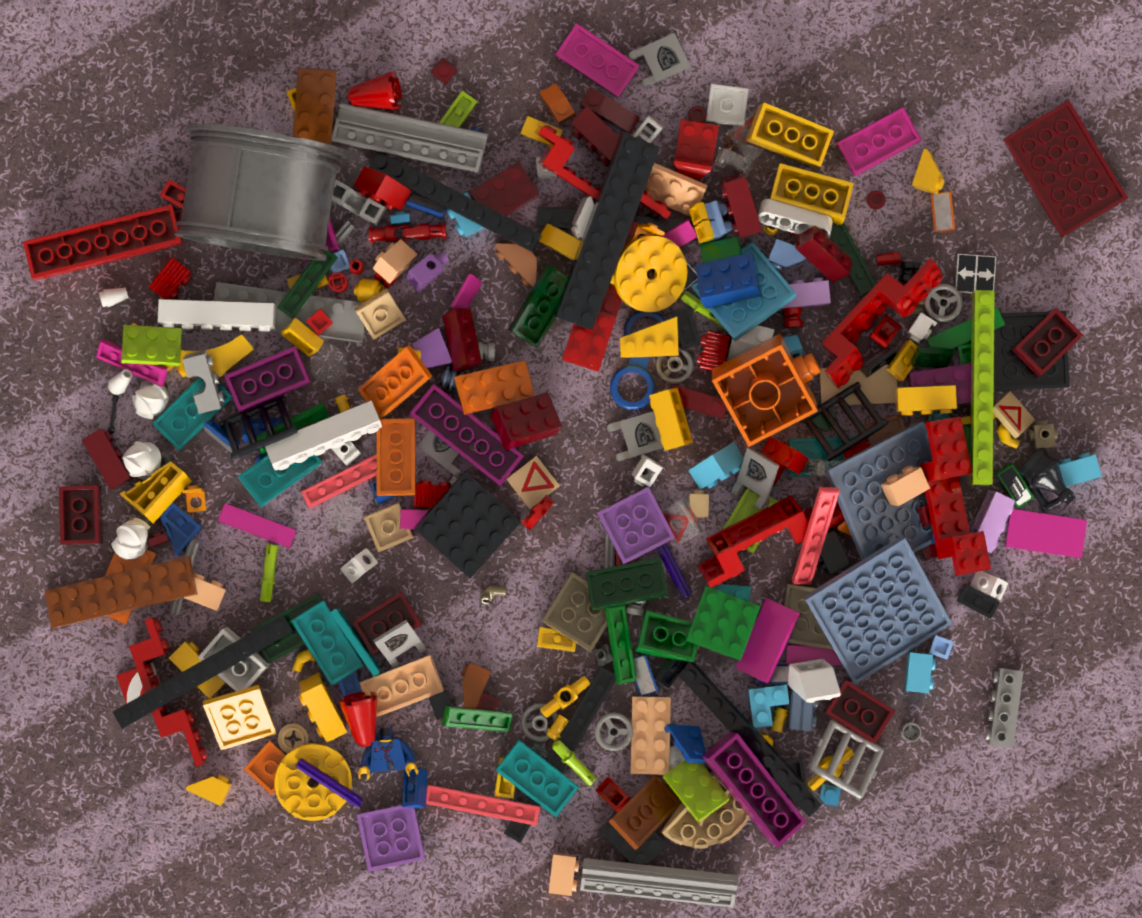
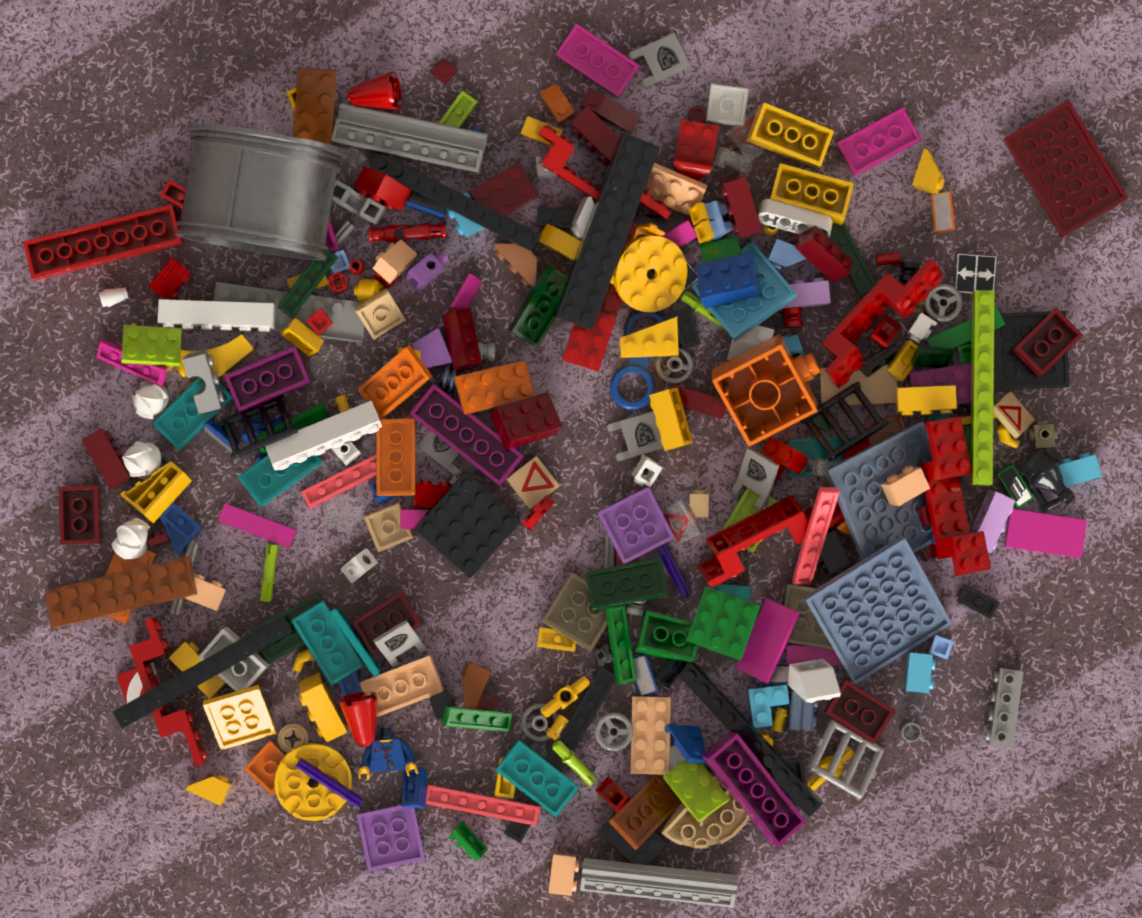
(115, 398): black hinge -> none
(119, 383): white cone -> none
(195, 491): light orange bracket -> none
(400, 218): dark azure plate -> none
(469, 841): none -> green plate
(490, 592): dark tan arm -> none
(654, 123): white slope -> none
(714, 350): red brick -> none
(717, 466): medium azure brick -> none
(830, 794): dark azure plate -> none
(876, 200): dark red plate -> none
(988, 584): white bracket -> none

